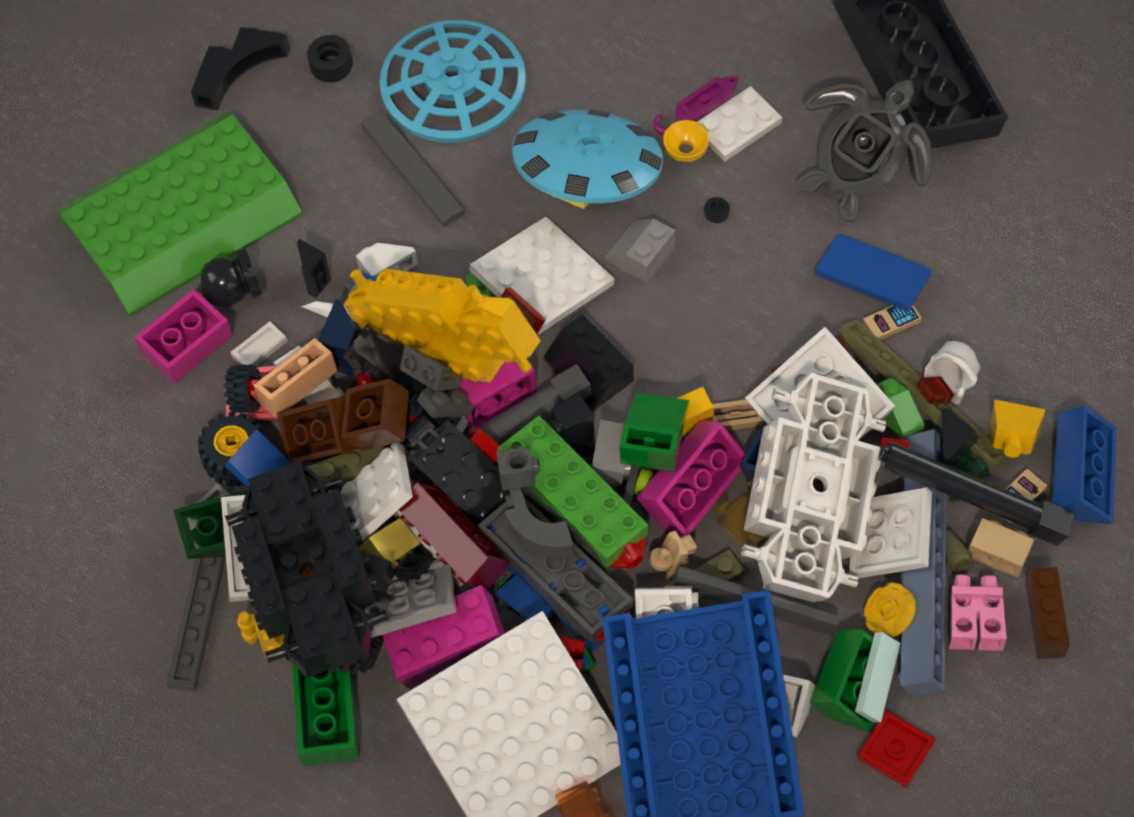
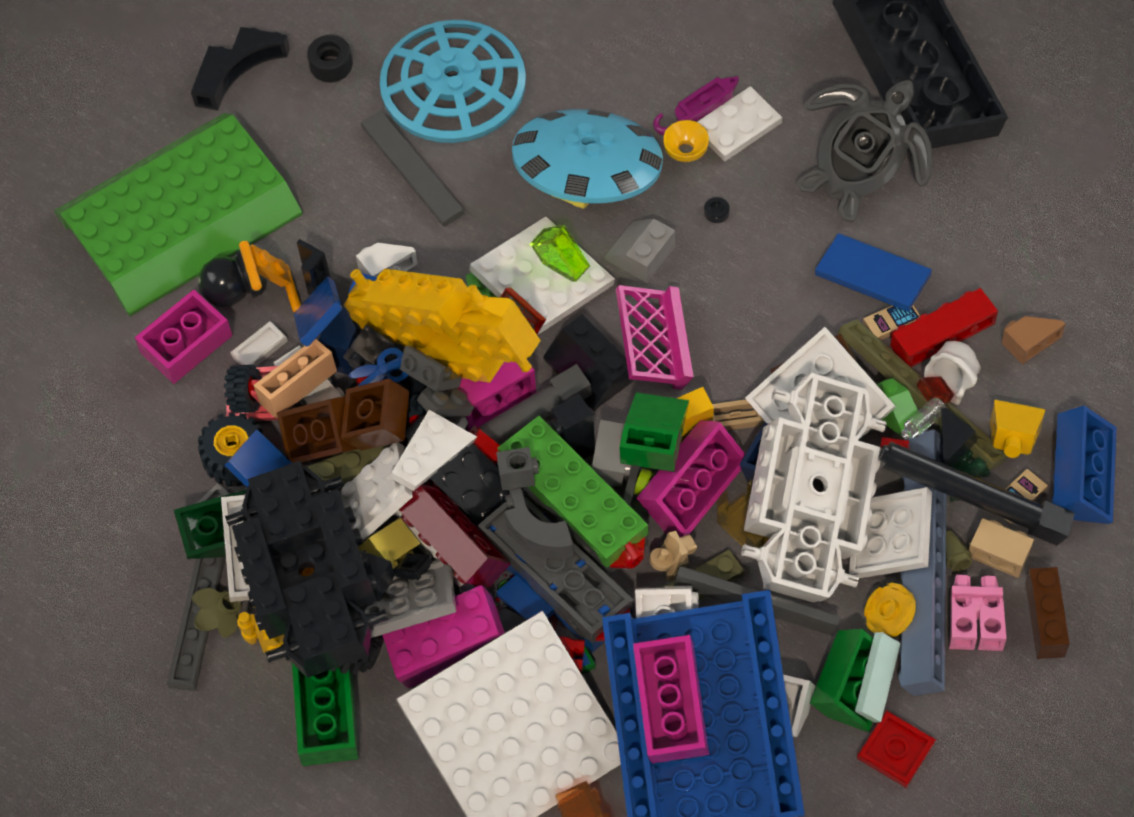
(213, 613): none -> olive plate
(262, 263): none -> light orange plate
(317, 311): none -> blue tile
(381, 370): none -> blue piece
(429, 450): none -> white wing
(560, 252): none -> clear neon green slope
(670, 699): none -> dark pink brick
(674, 335): none -> dark pink fence
(923, 419): none -> clear cylinder
(950, 322): none -> red brick
(1031, 336): none -> medium nougat slope

